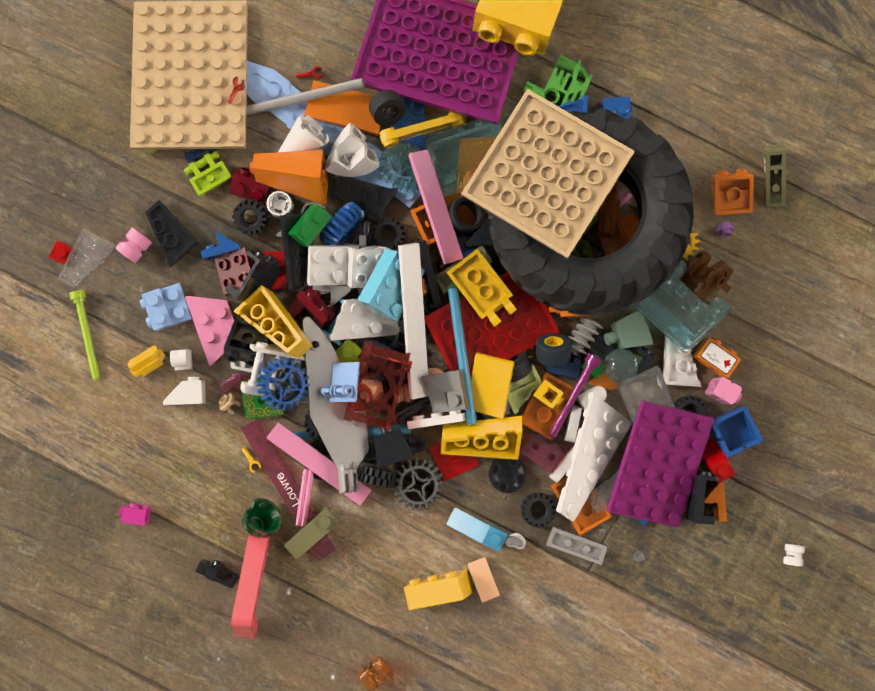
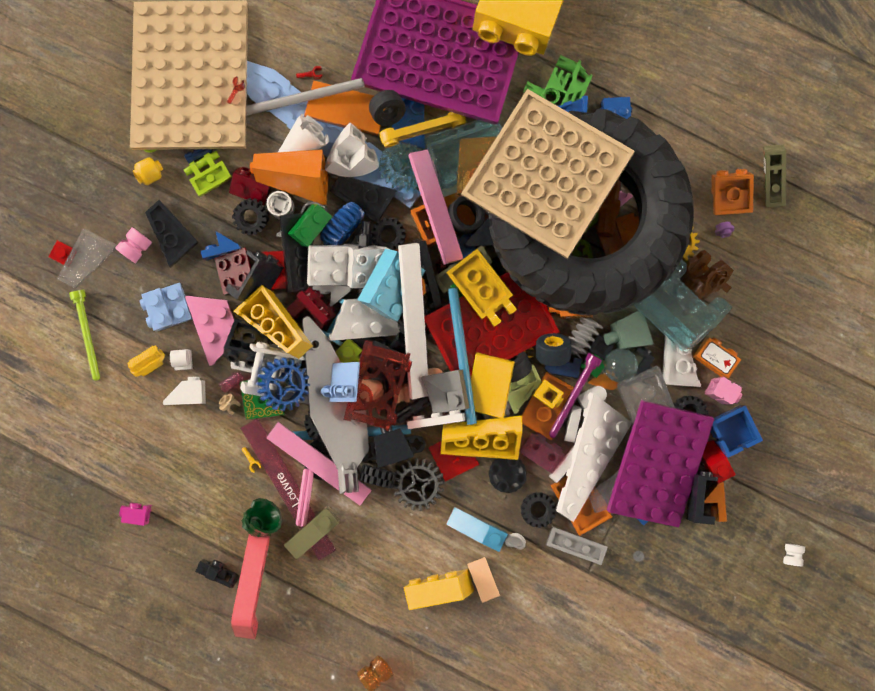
(147, 171): none -> yellow head

